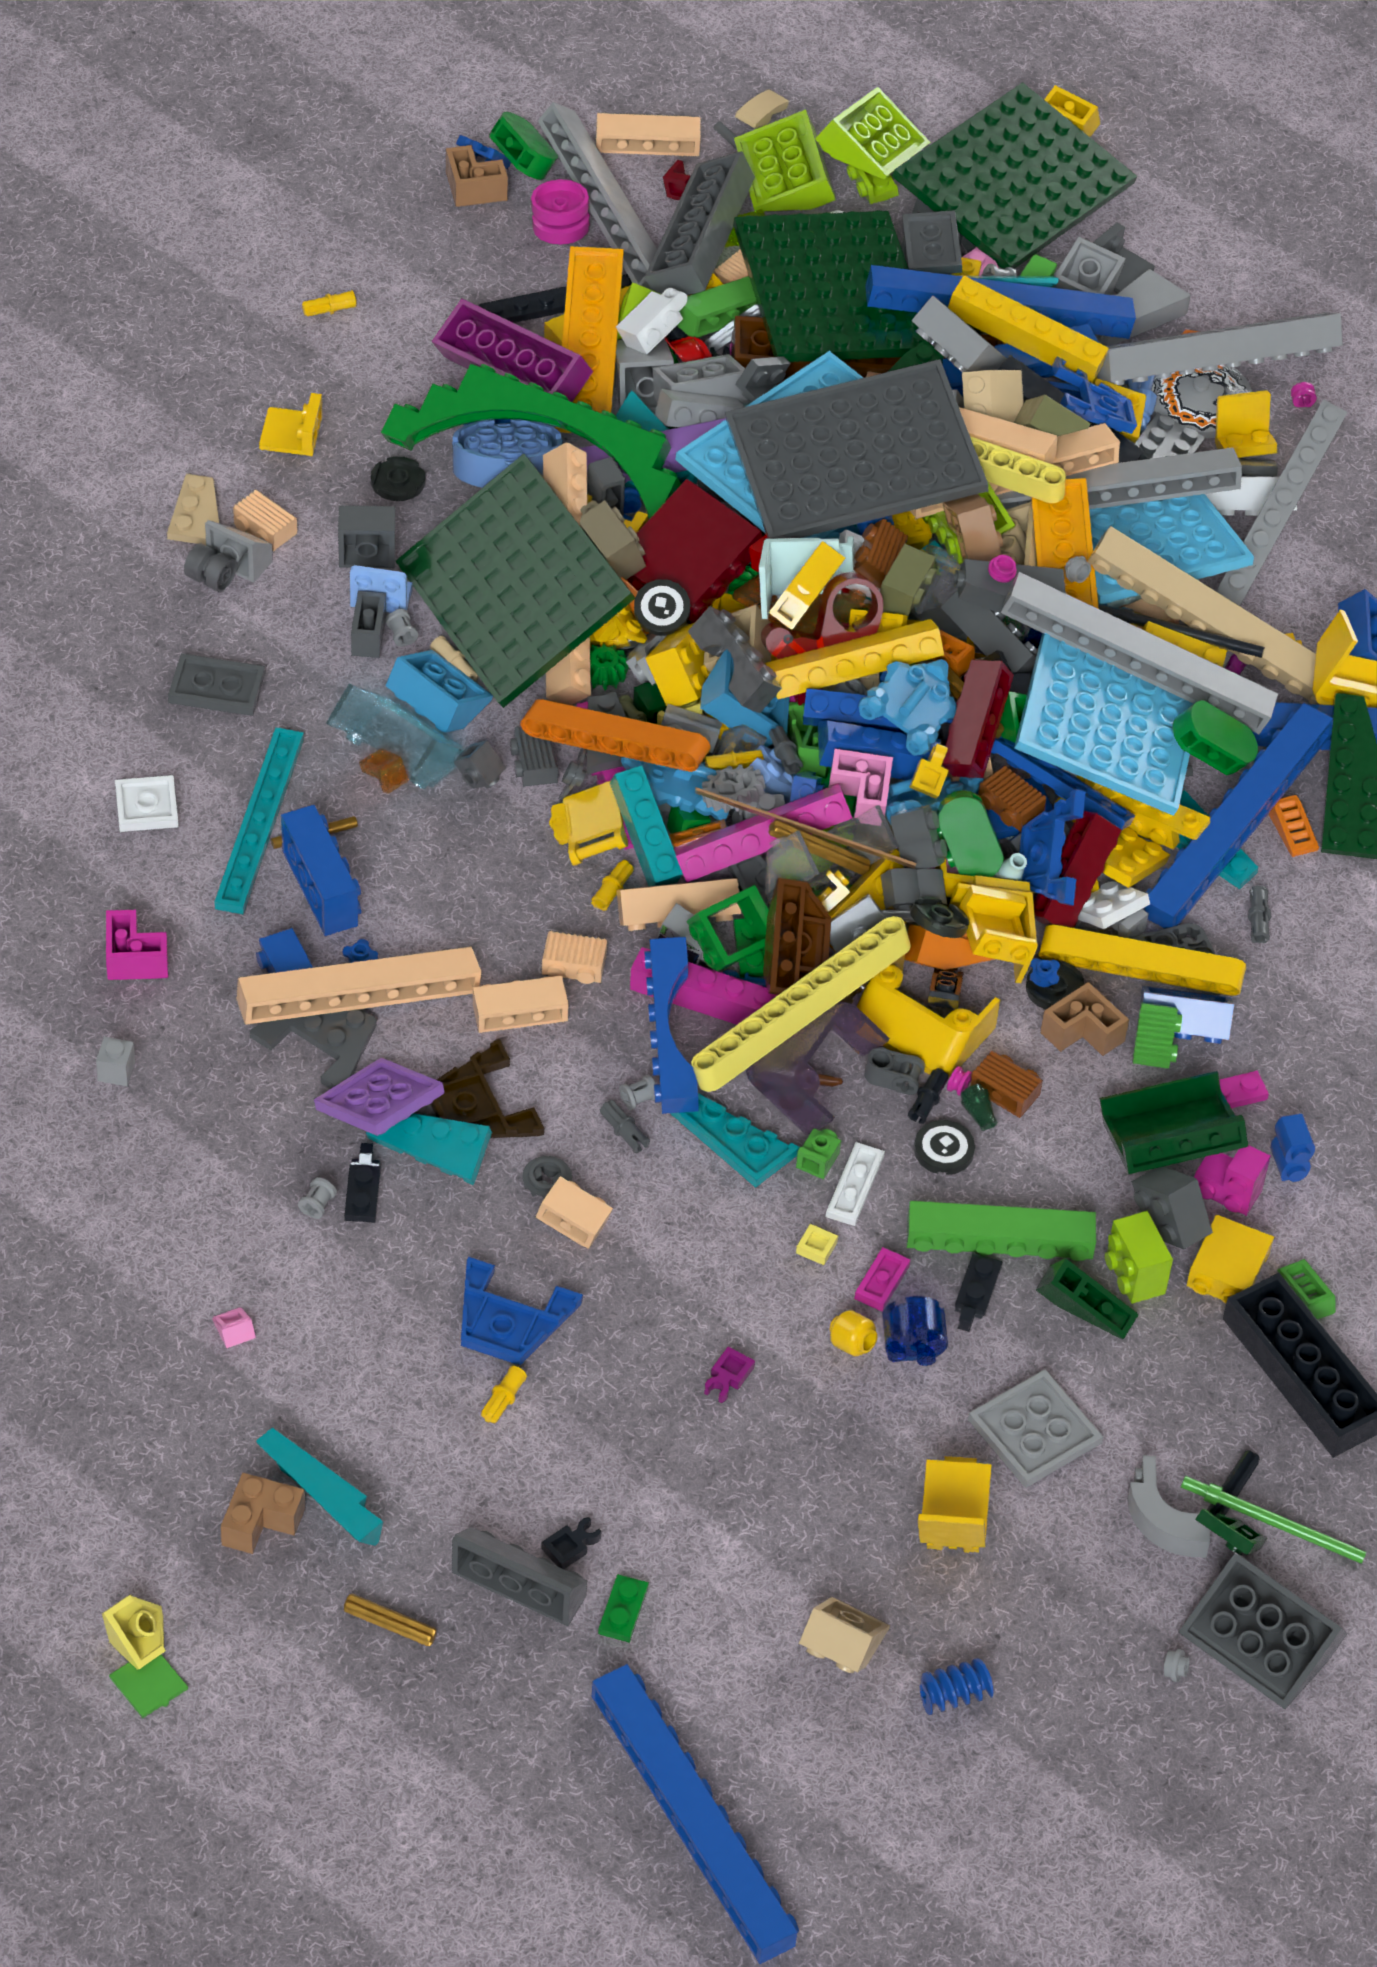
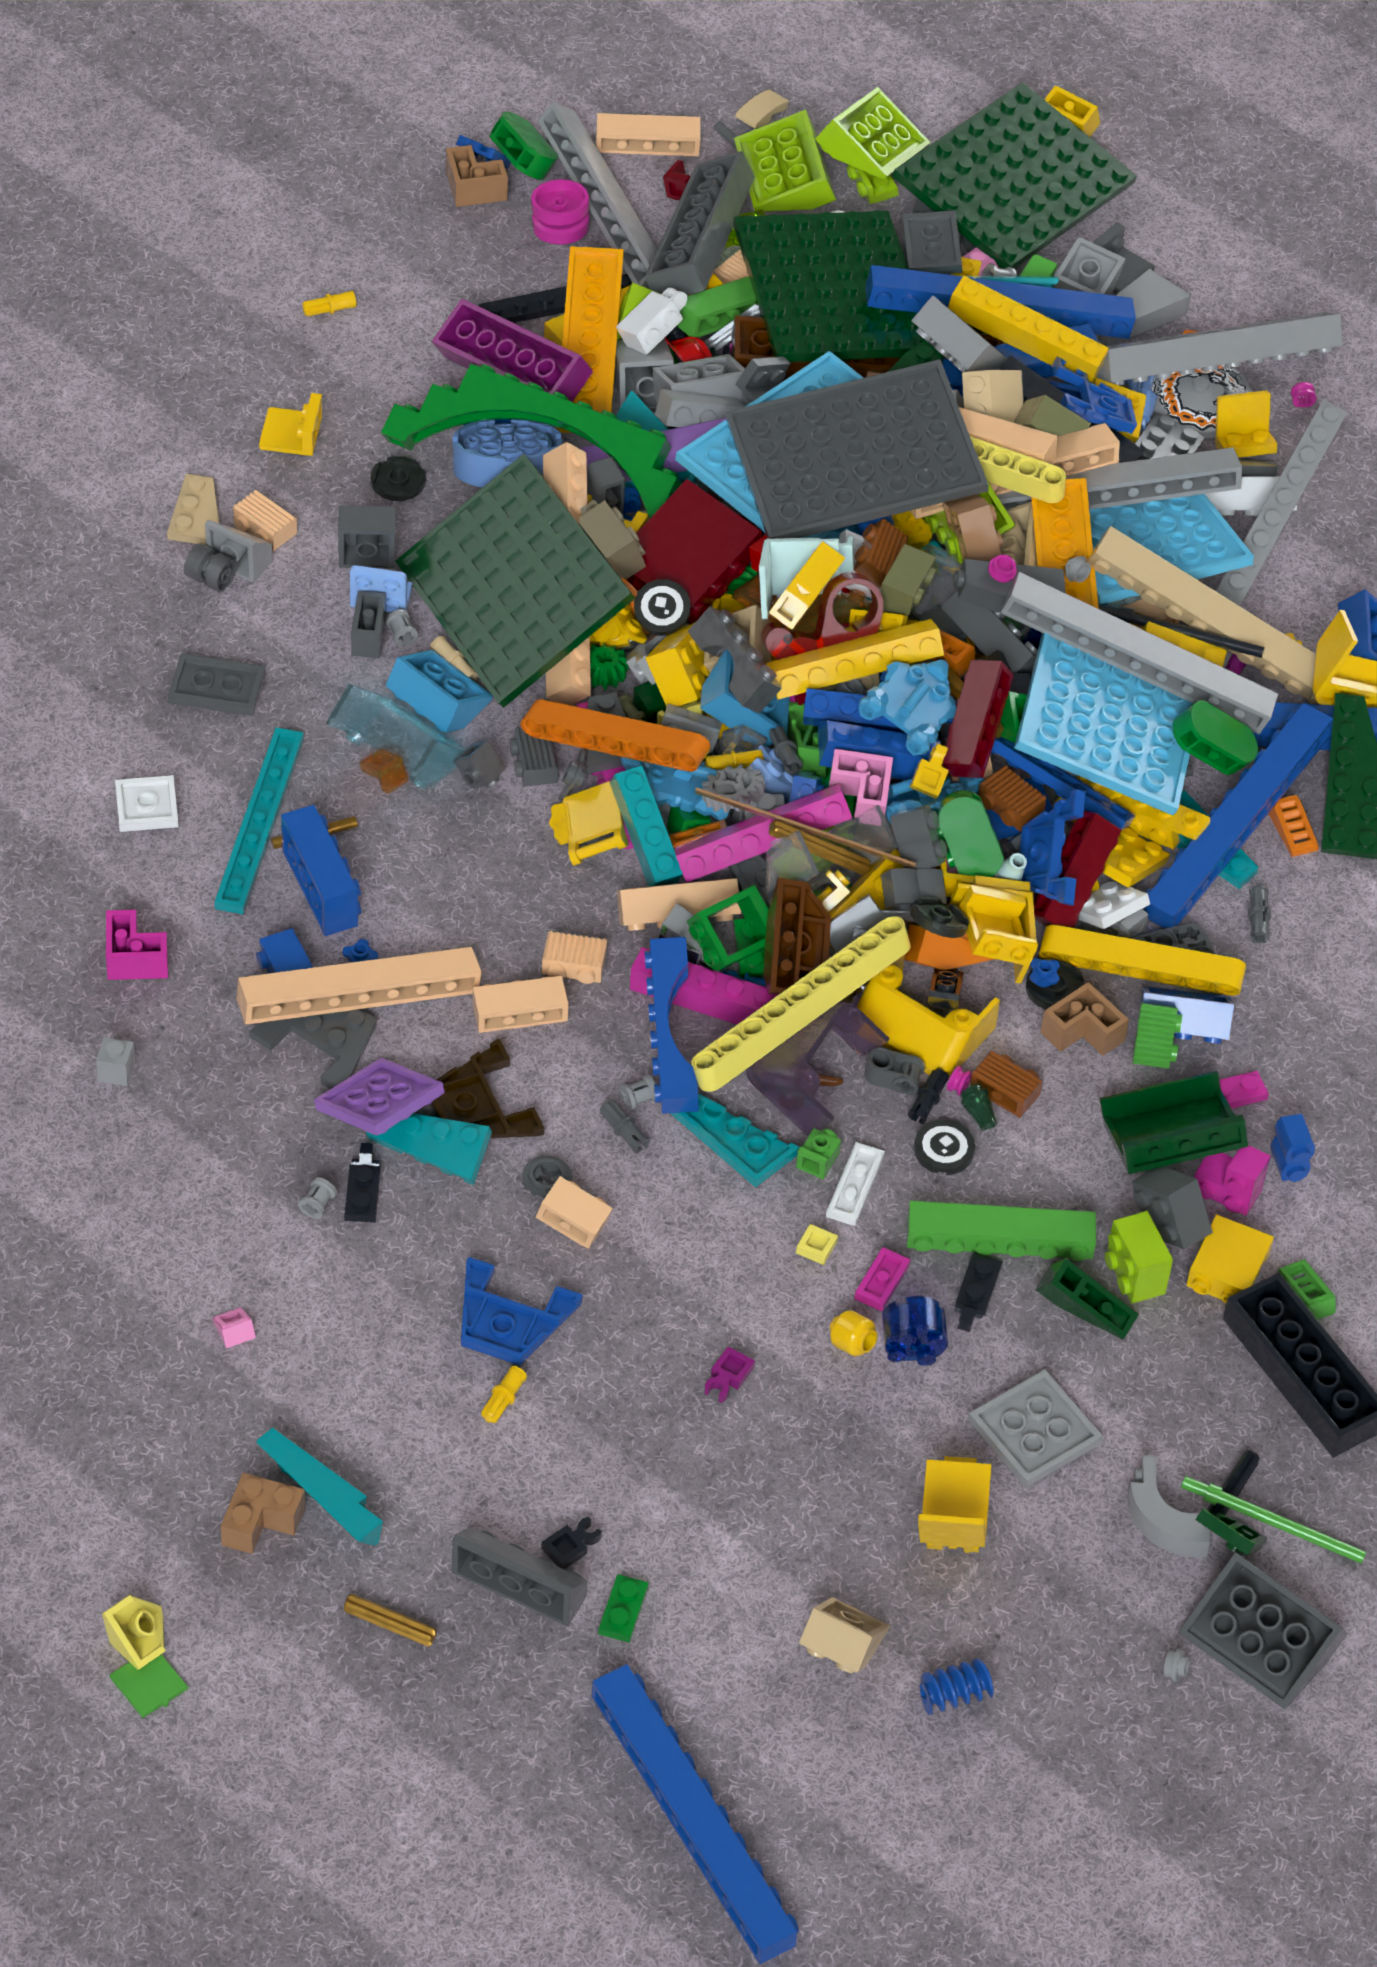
(611, 884): yellow axle -> none

